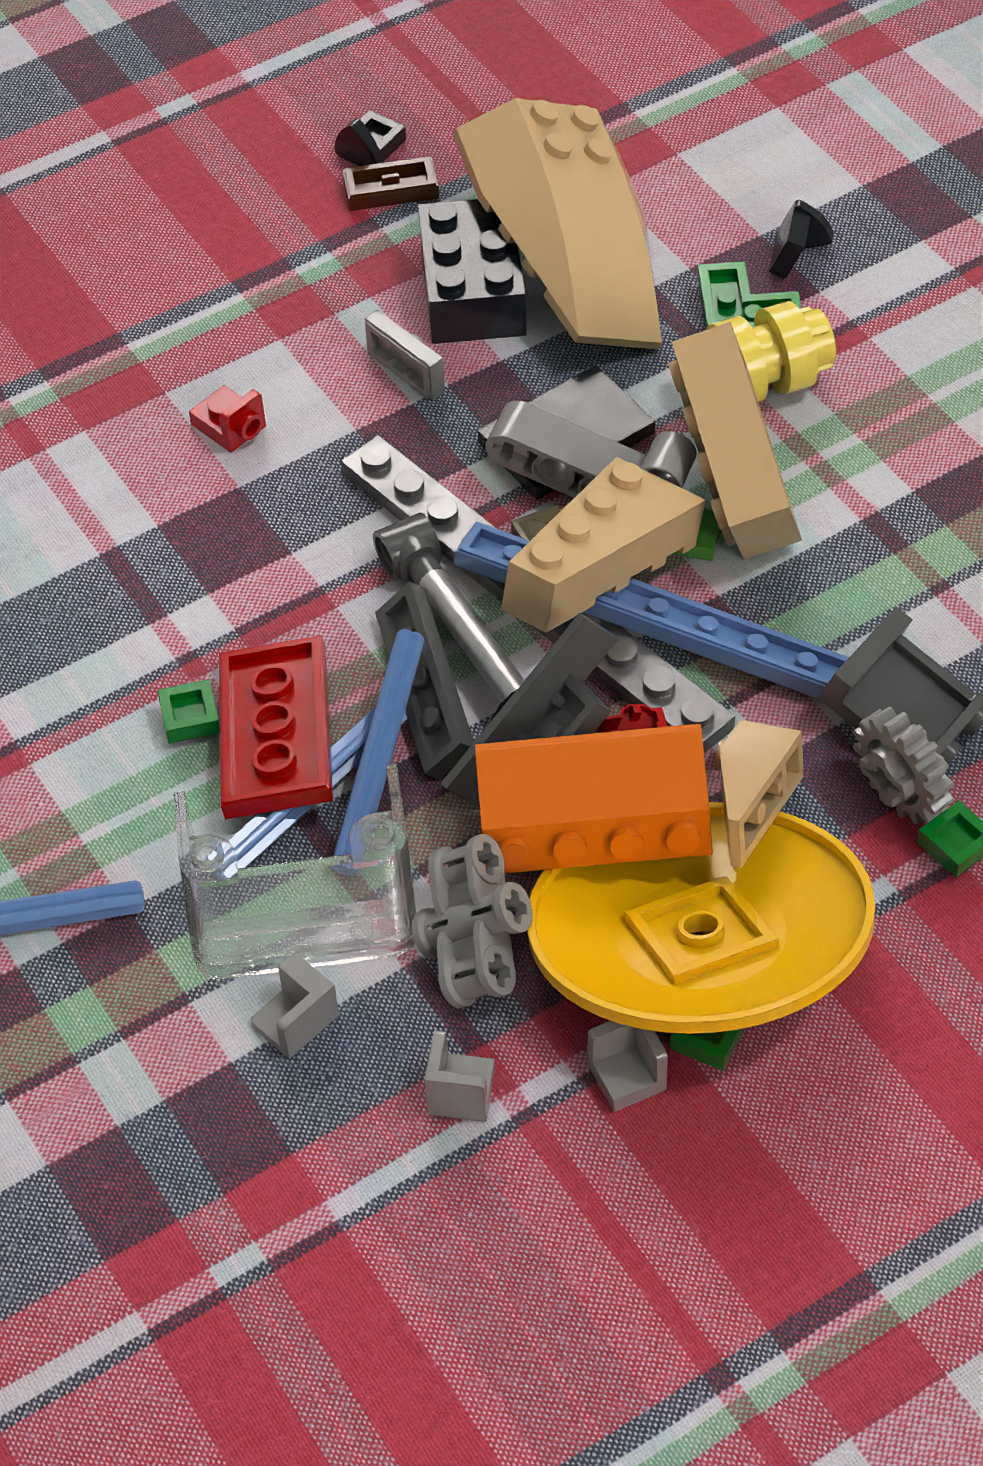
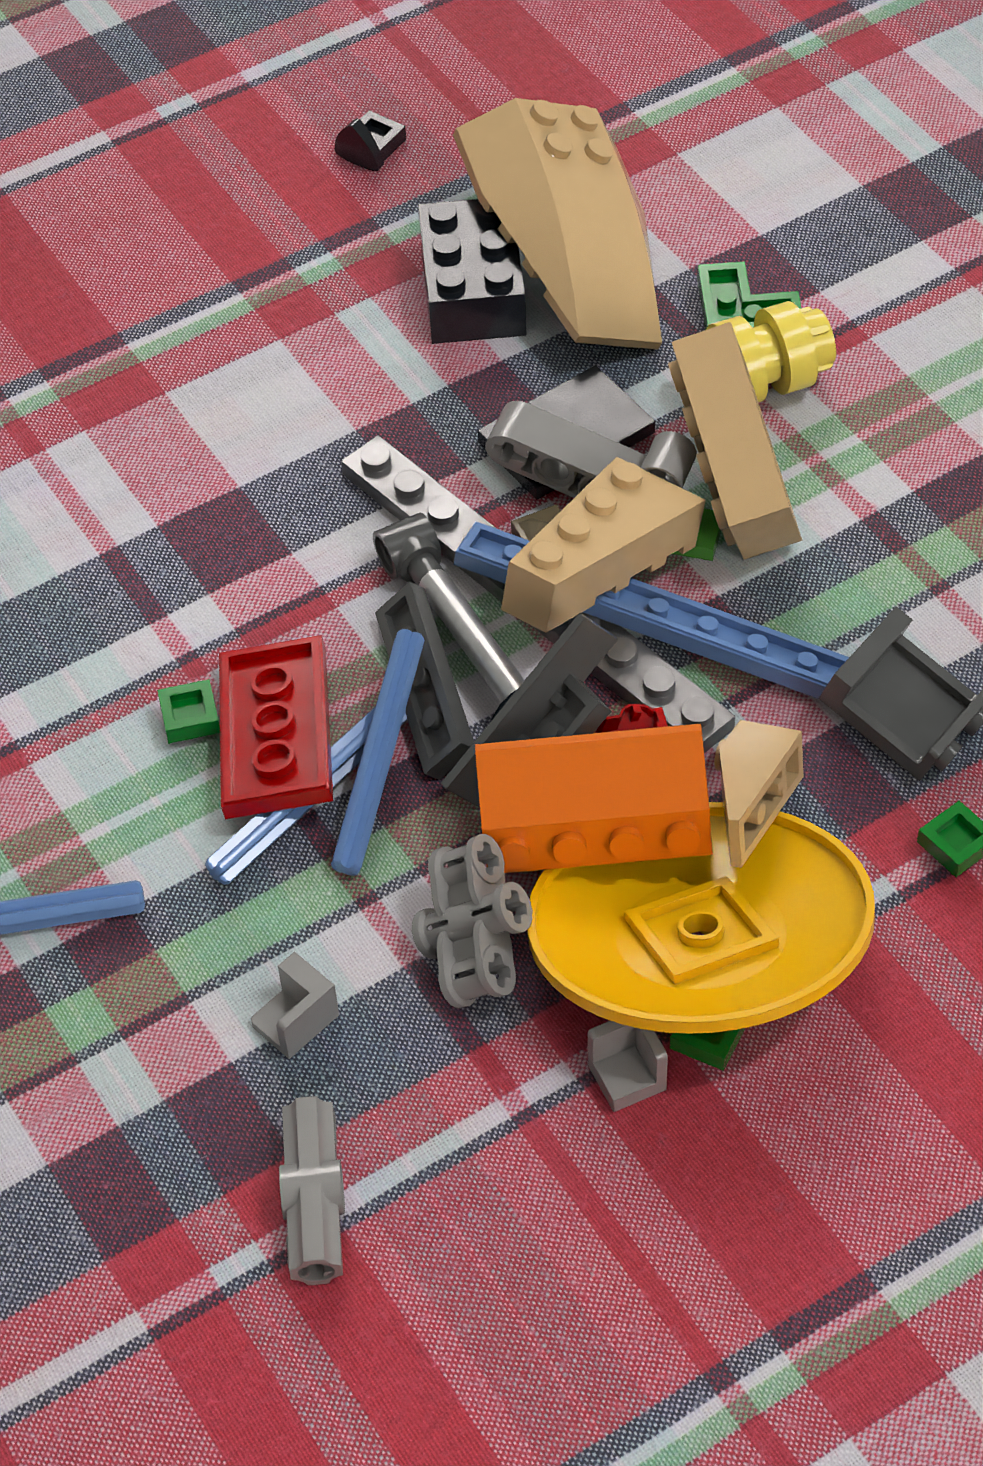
(229, 417): red bracket -> none
(312, 1191): none -> light grey piece
(318, 907): clear windscreen -> none
(390, 183): reddish brown tile -> none
(405, 355): light grey plate -> none
(457, 1083): light grey panel -> none
(799, 230): black tile -> none
(903, 765): light grey gear -> none

